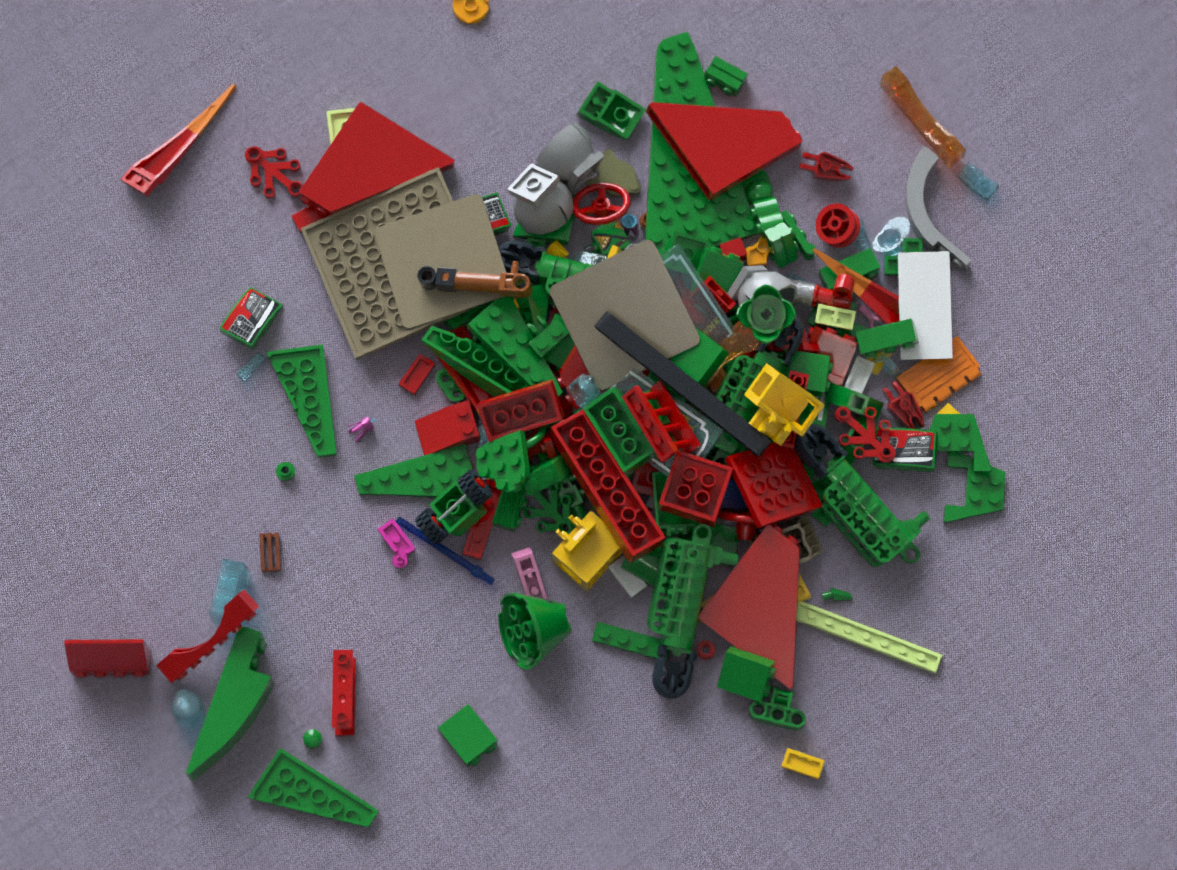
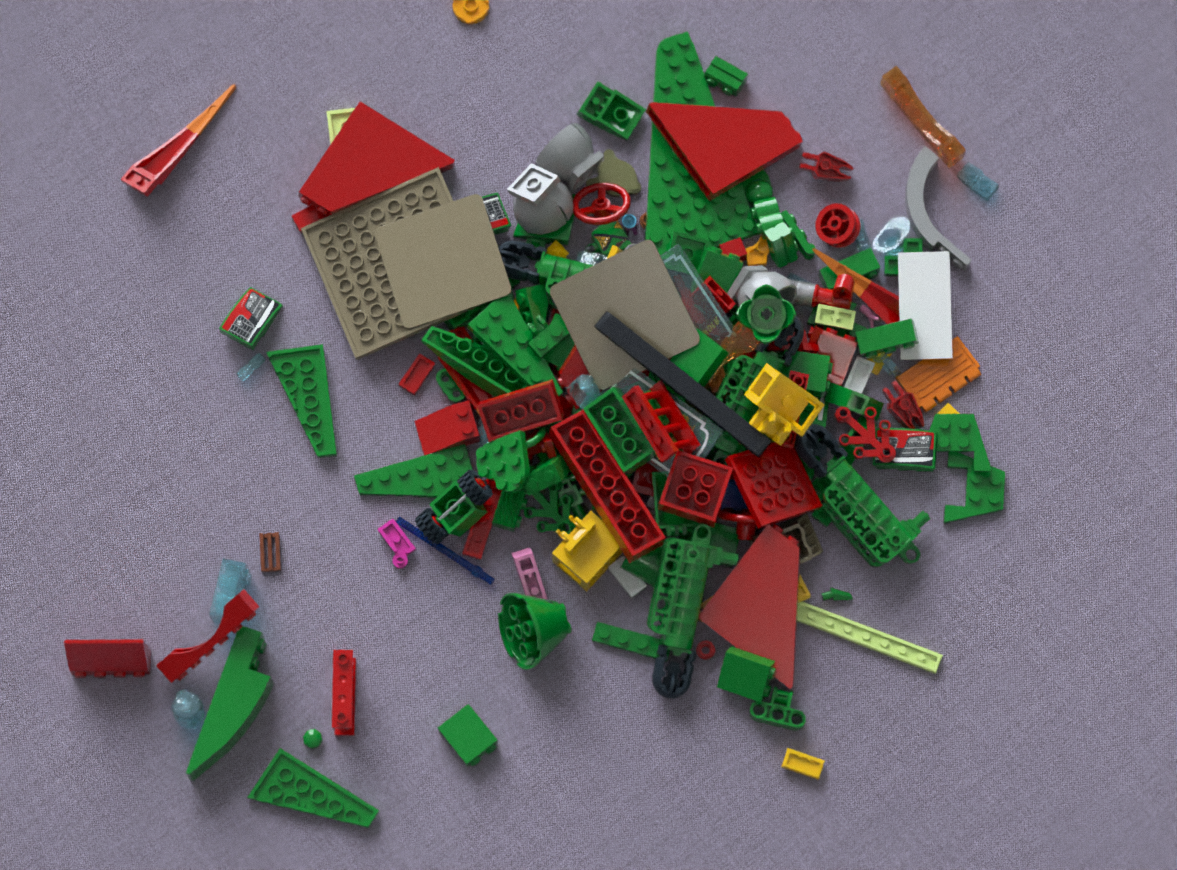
(272, 169): red plant -> none
(288, 476): green plate -> none
(364, 424): flat silver piece -> none
(452, 280): dark orange piece -> none

